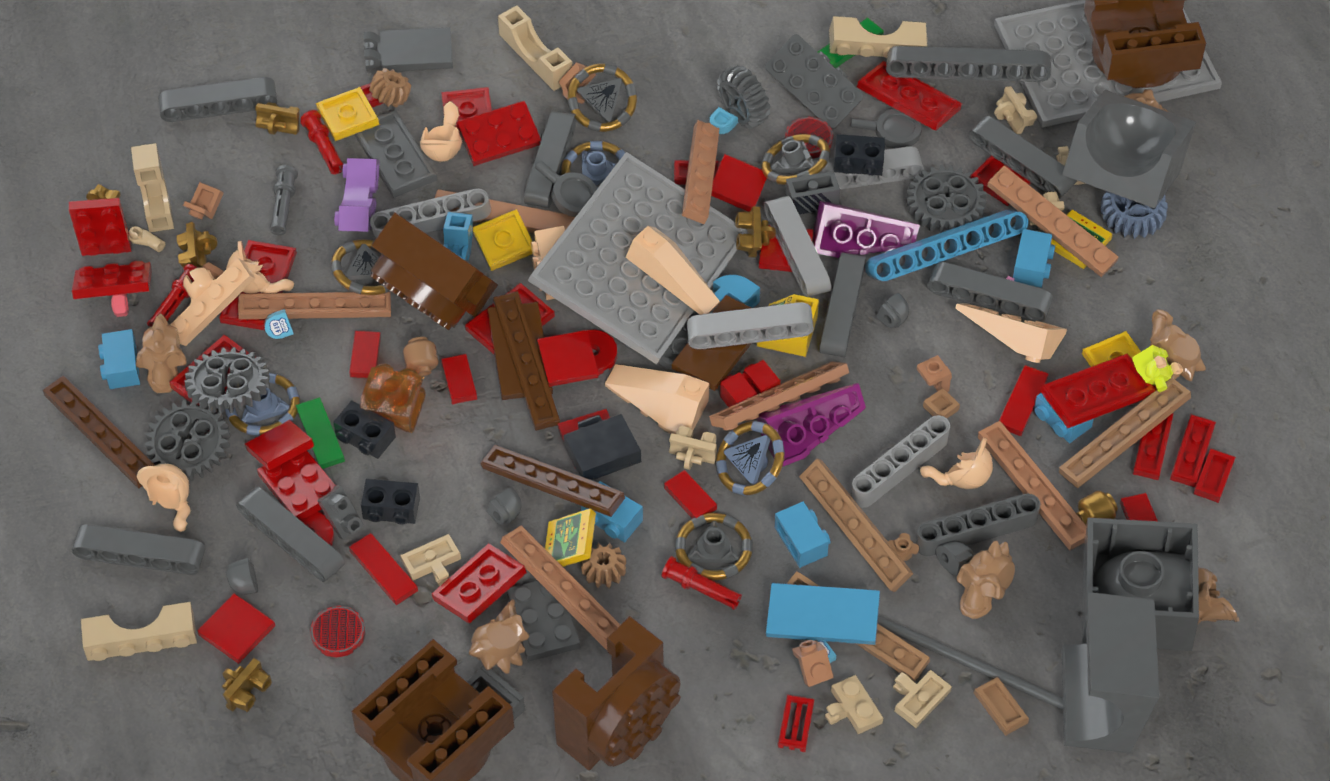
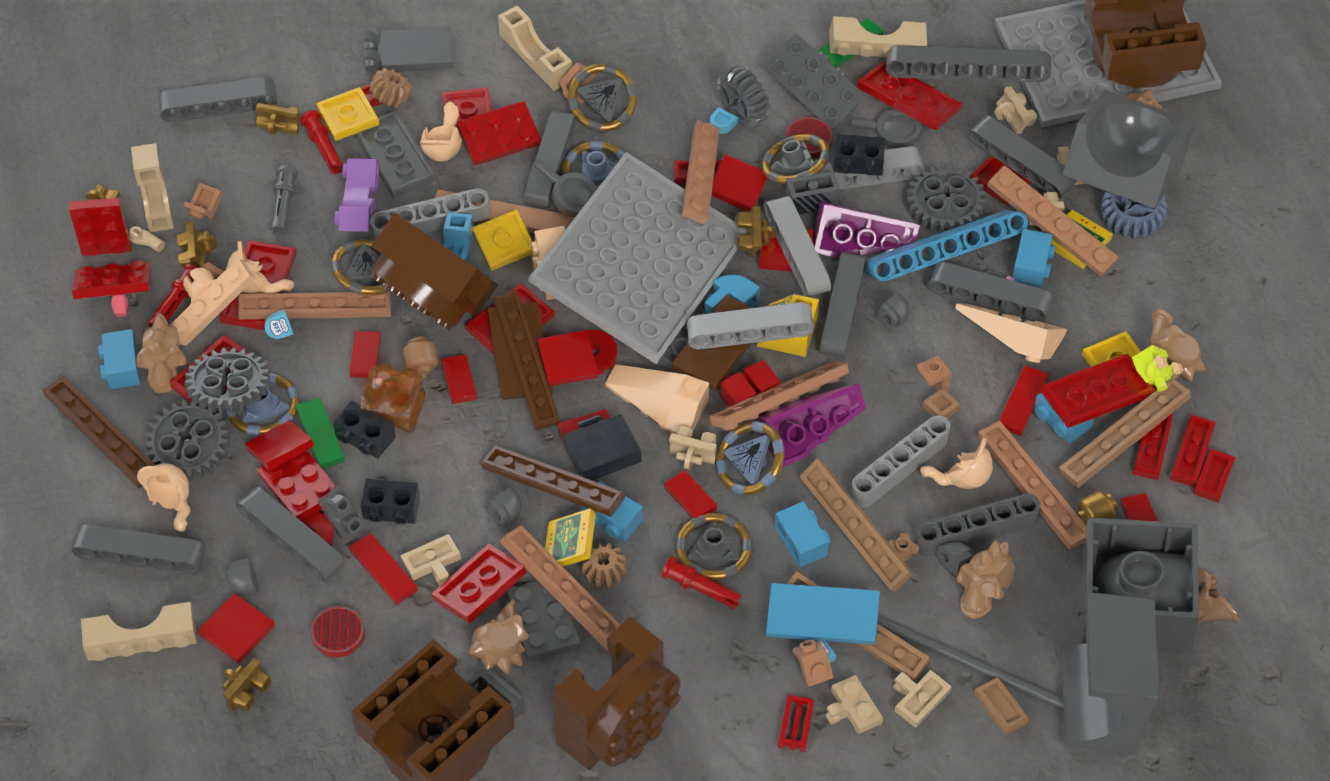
(669, 266): light nougat wedge -> none

